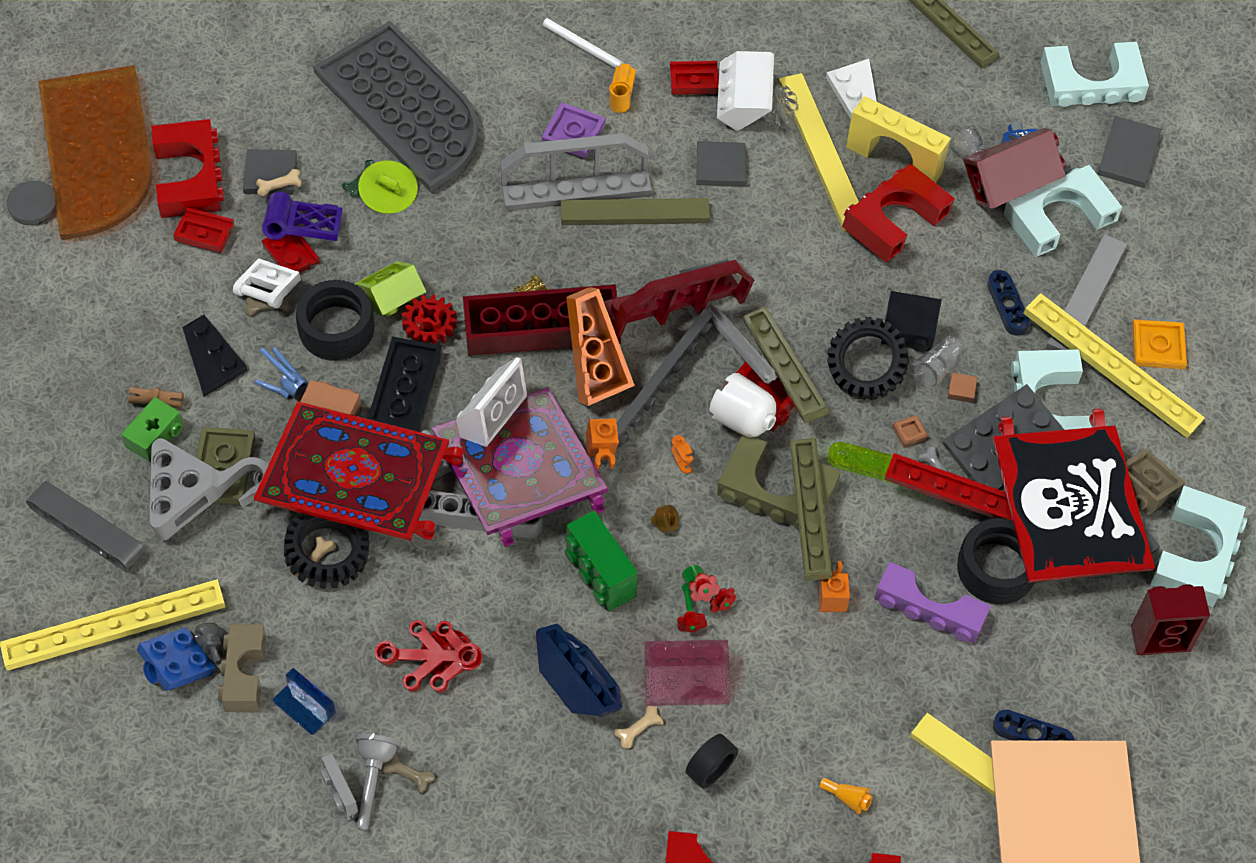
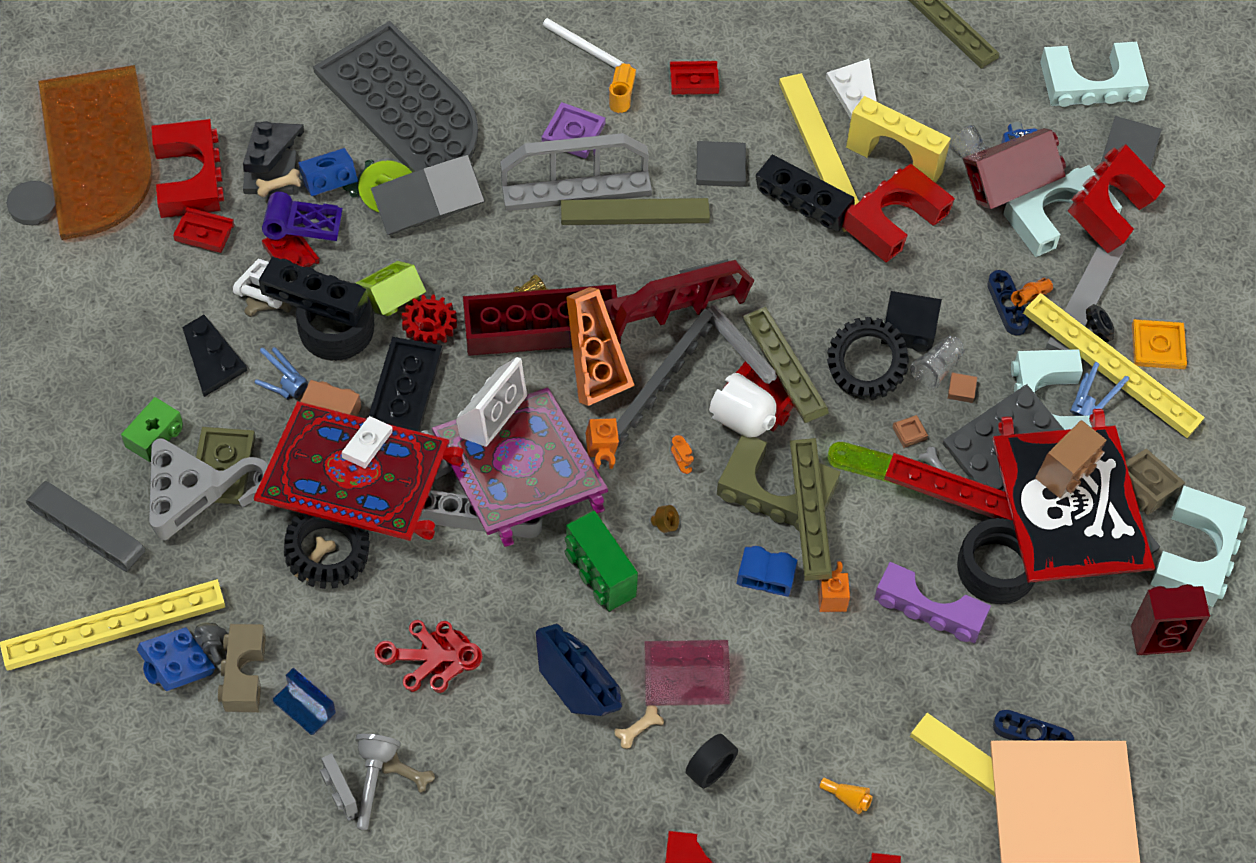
(147, 395): medium nougat pin -> none
(268, 144): none -> black wing
(300, 293): none -> black brick
(328, 172): none -> blue brick
(367, 442): none -> white plate
(428, 195): none -> slope
(699, 587): red plant -> none
(745, 88): white slope -> none
(767, 571): none -> blue brick
(783, 106): clear gear -> none
(800, 182): none -> black brick
(1031, 291): none -> orange pin
(1071, 459): none -> medium nougat brick
(1084, 403): none -> medium blue plant
(1093, 206): none -> red arch
(1100, 322): none -> black gear

